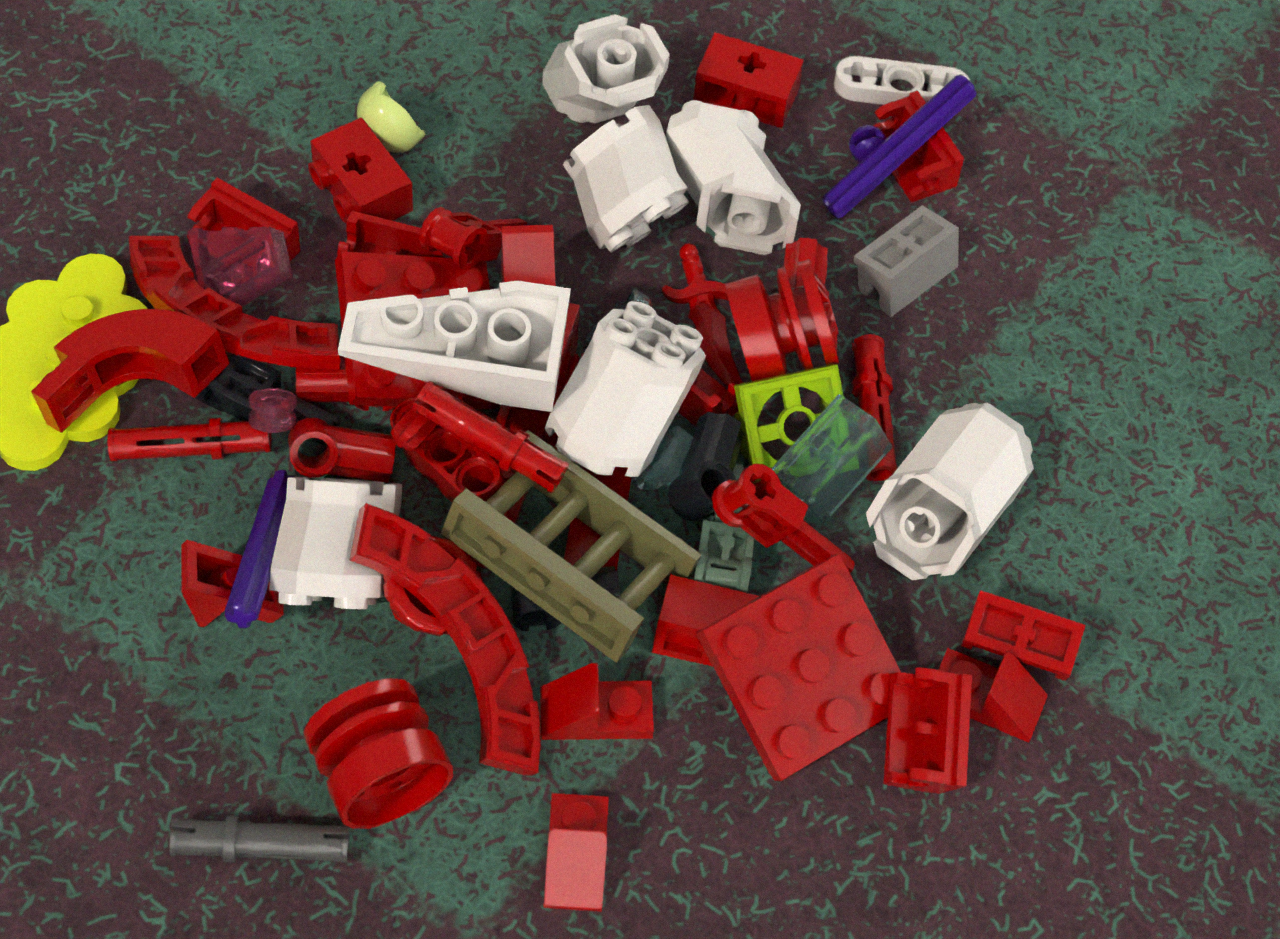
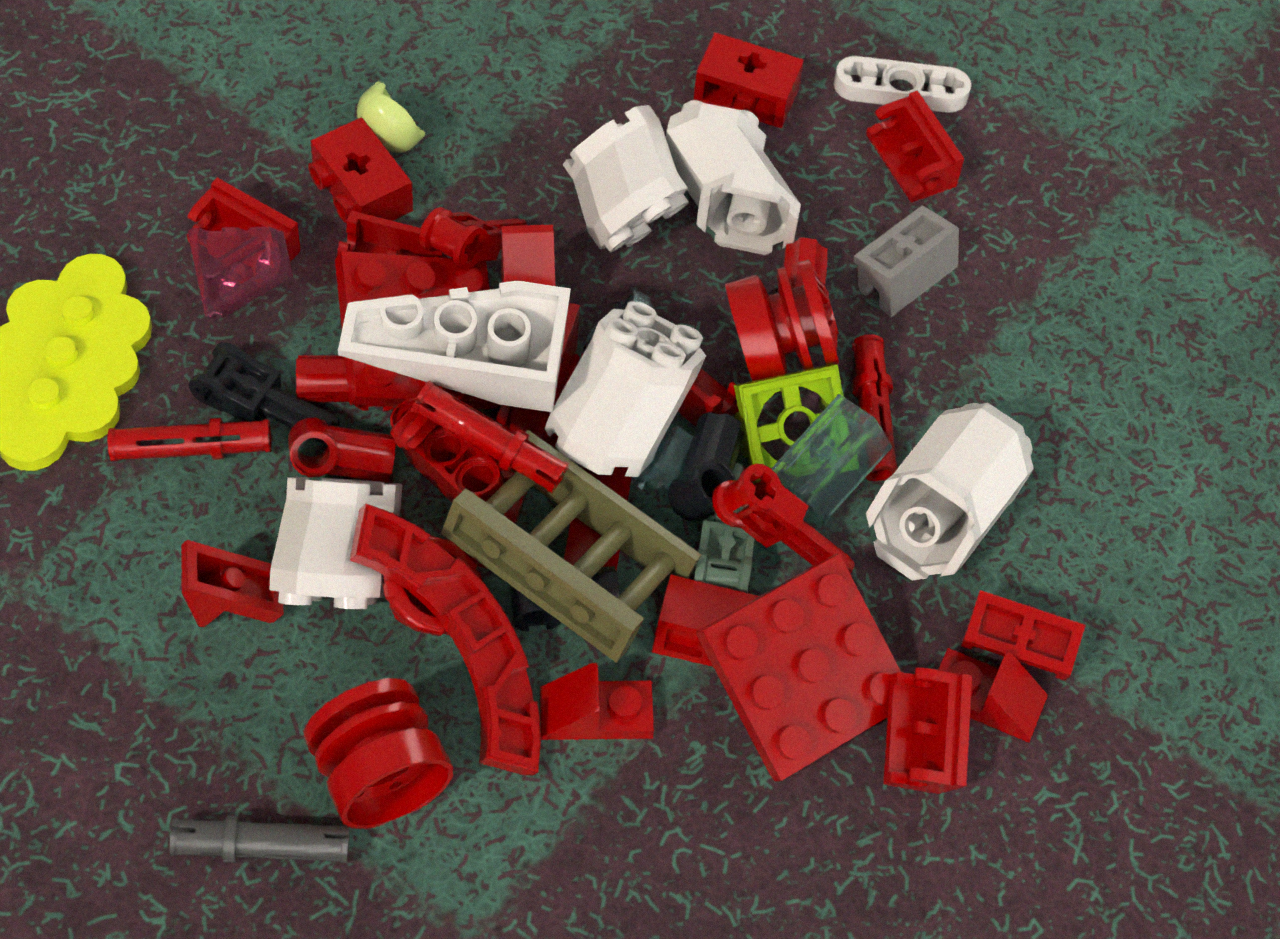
(124, 349): red arch -> none
(171, 285): red tile -> none
(255, 567): dark purple axle -> none
(272, 410): clear pink bush -> none
(576, 852): slope -> none
(605, 69): white brick -> none
(705, 315): red piece -> none
(863, 141): dark purple hinge -> none
(899, 146): dark purple axle -> none

